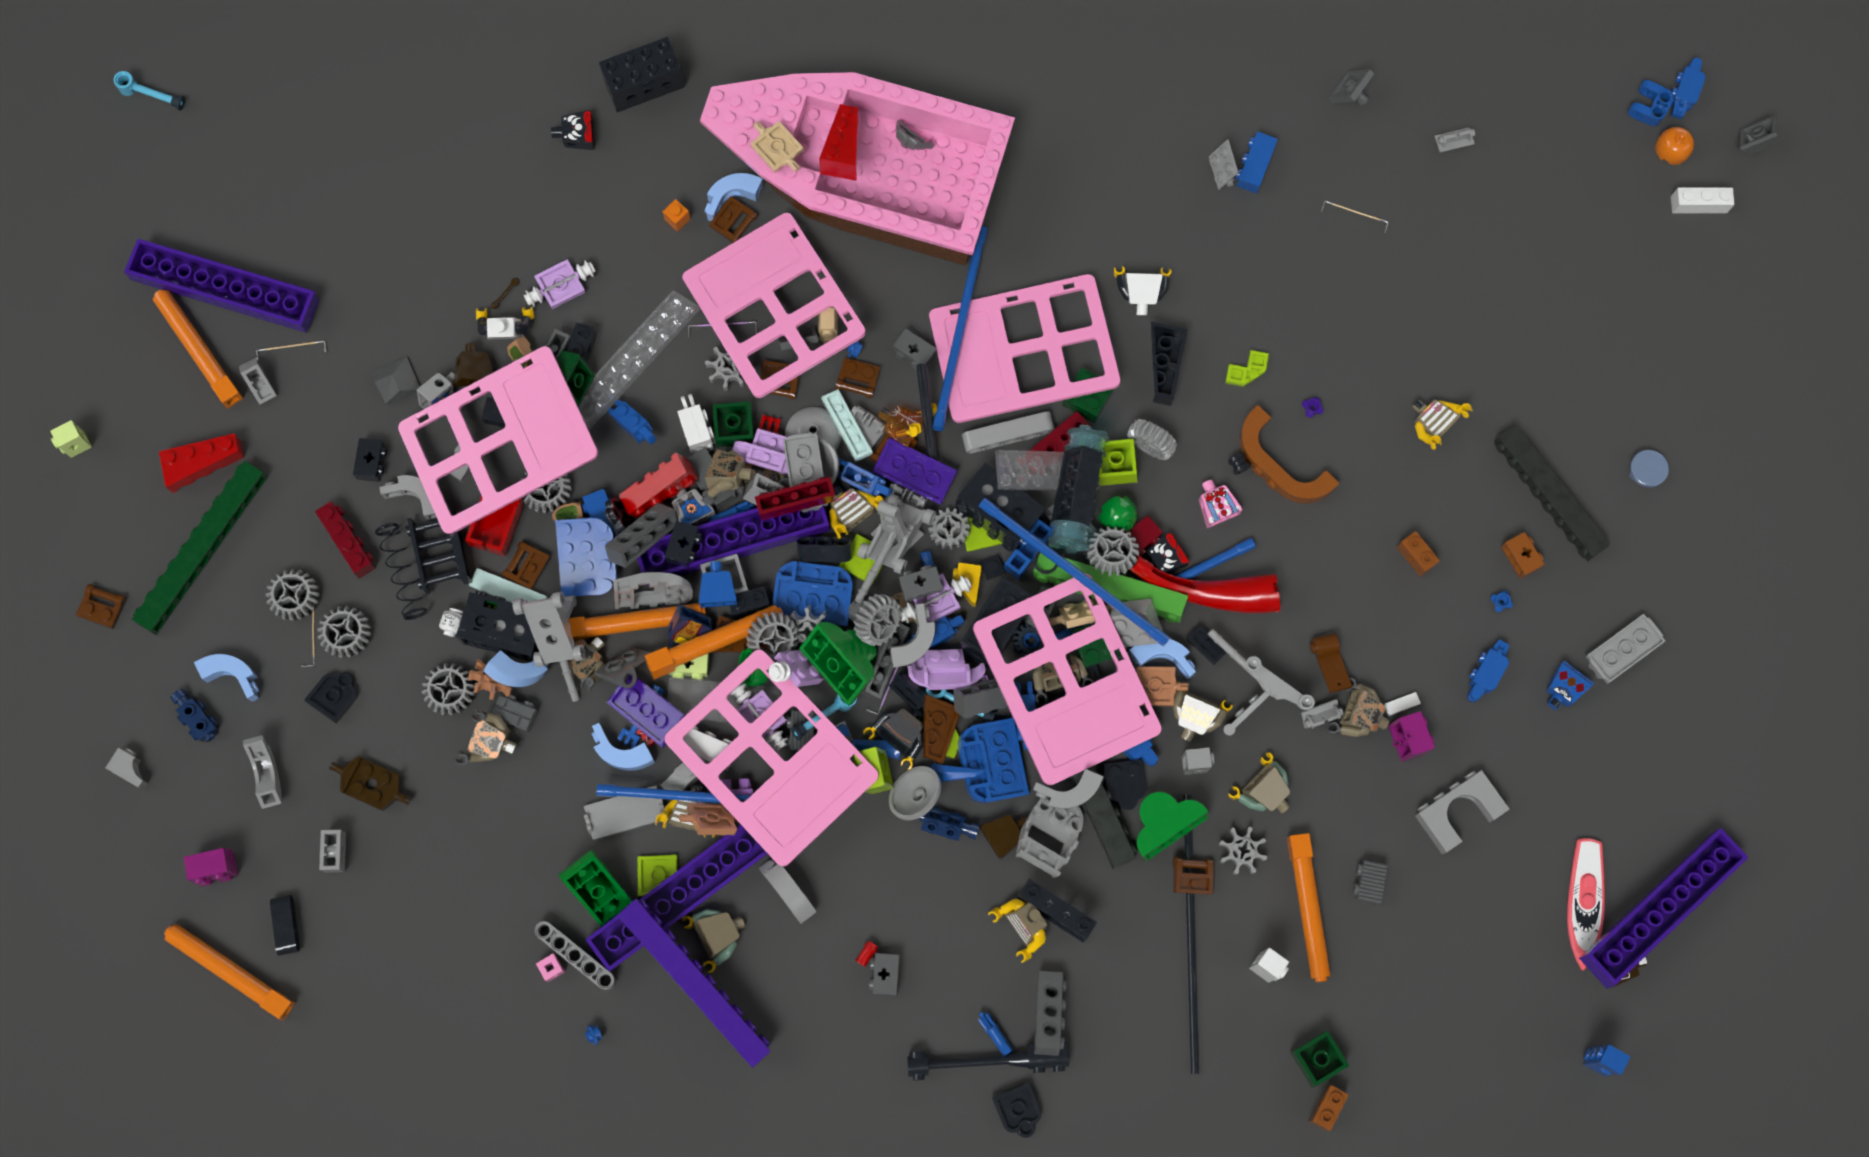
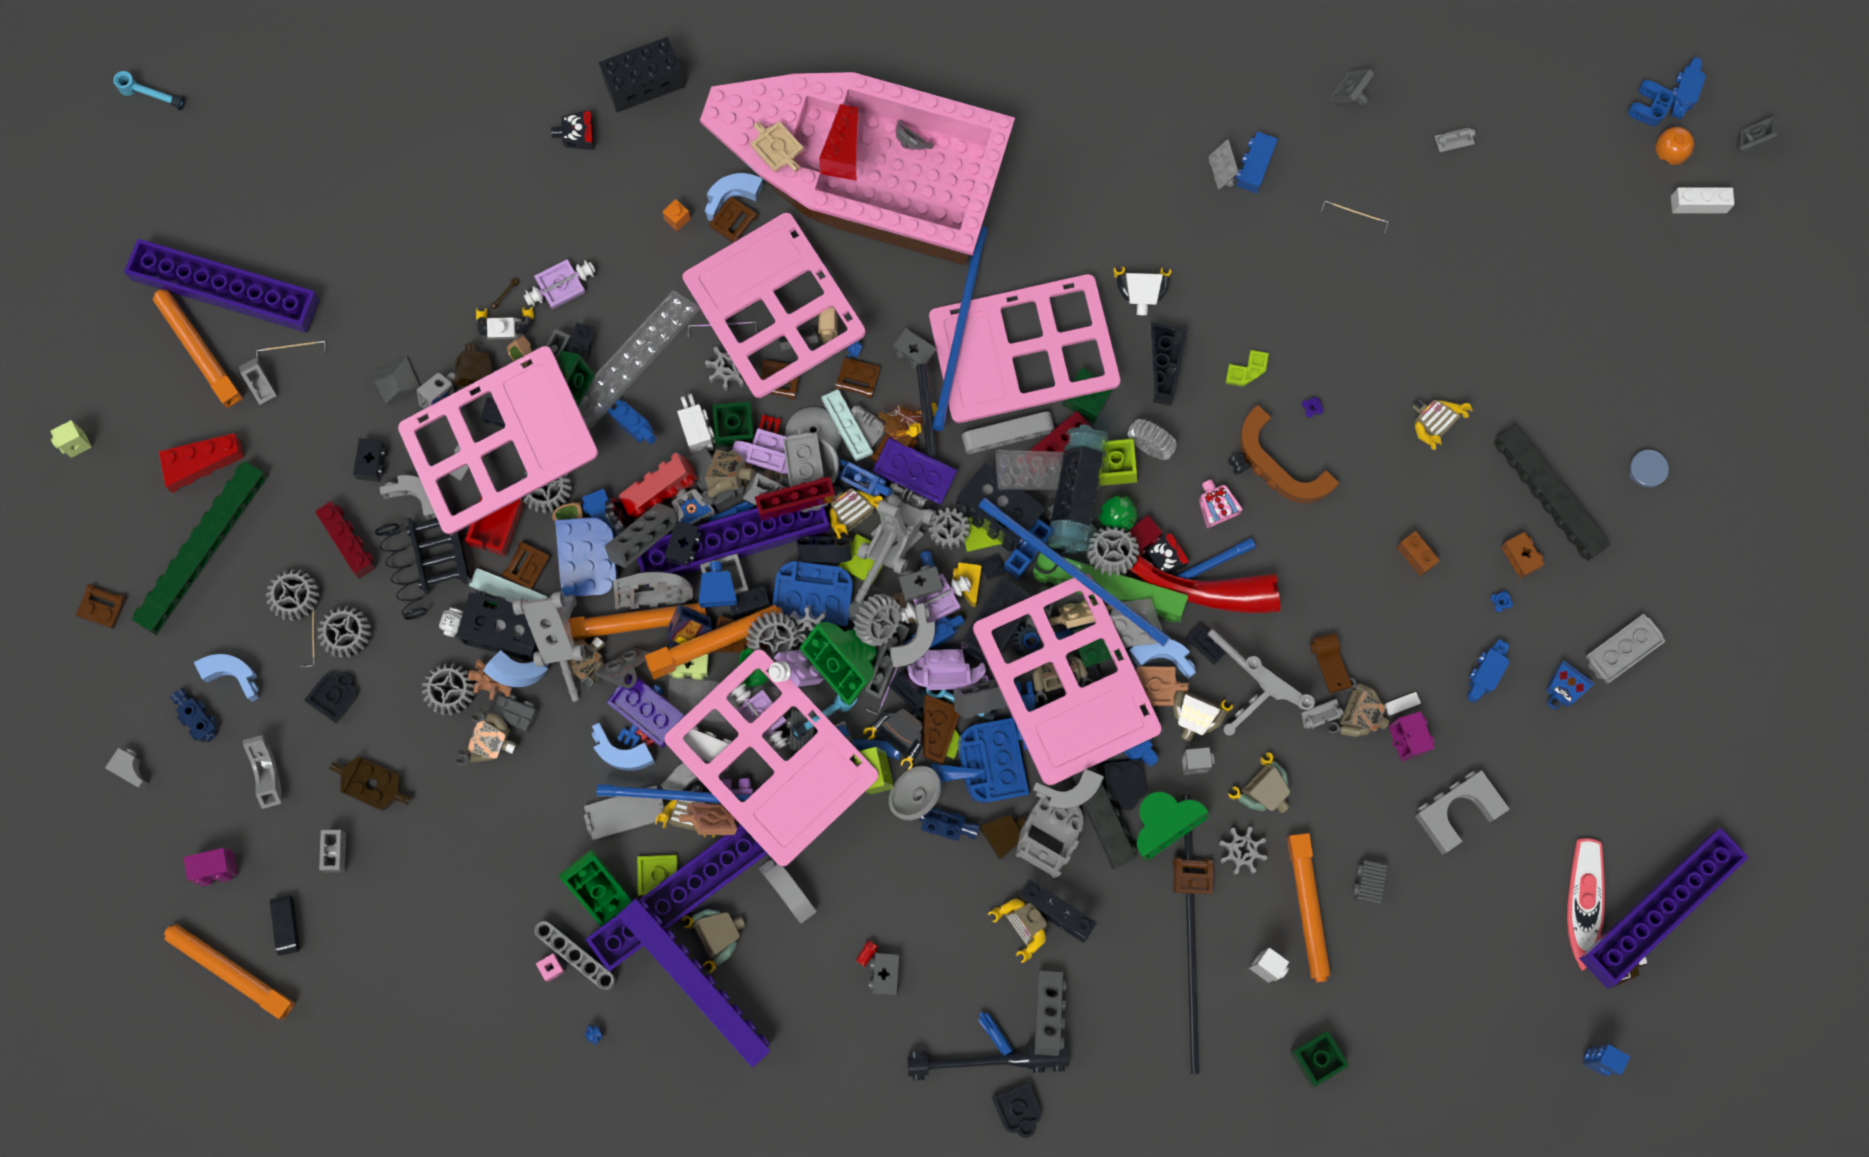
(1328, 1108): dark orange brick -> none

